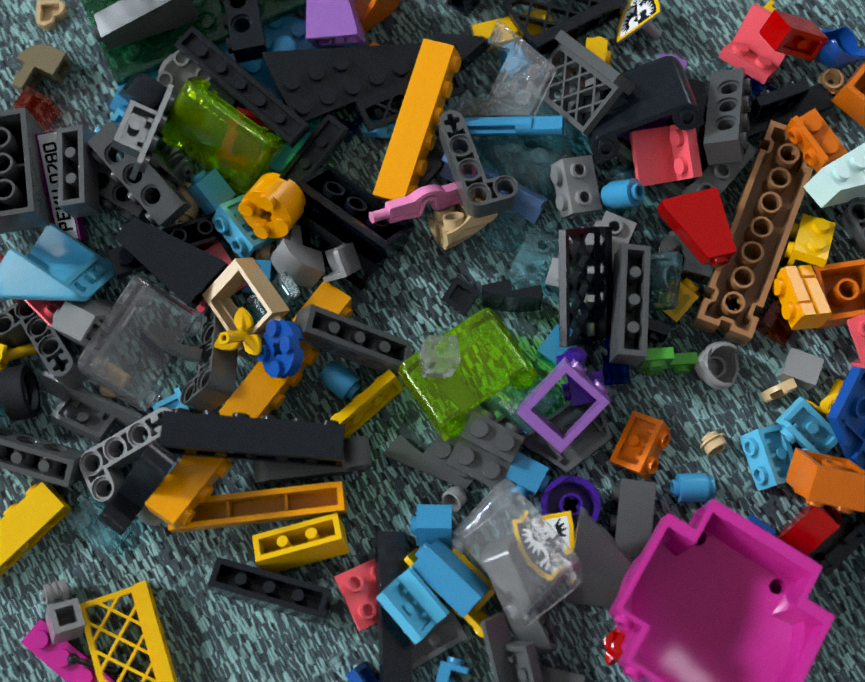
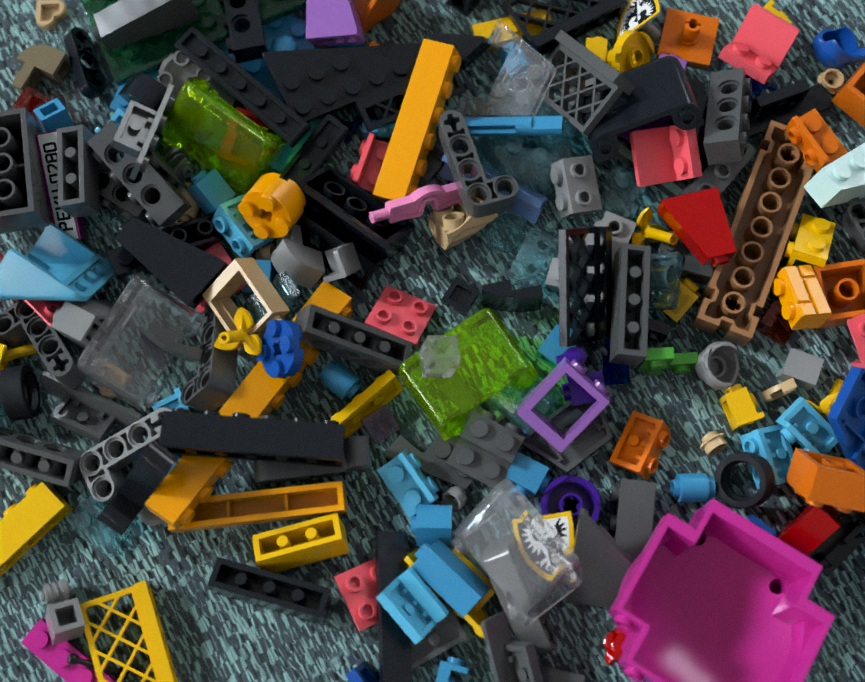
(53, 116): none -> dark azure brick
(80, 46): none -> black beam
(370, 163): none -> coral bracket
(380, 424): none -> clear purple plate
(401, 315): none -> coral hinge
(408, 482): none -> medium azure bracket
(622, 193): dark azure brick -> none
(629, 48): none -> yellow plate
(653, 233): none -> yellow plant
(689, 37): none -> orange tile
(724, 487): none -> black tyre
(740, 407): none -> yellow brick
(793, 35): red panel -> none

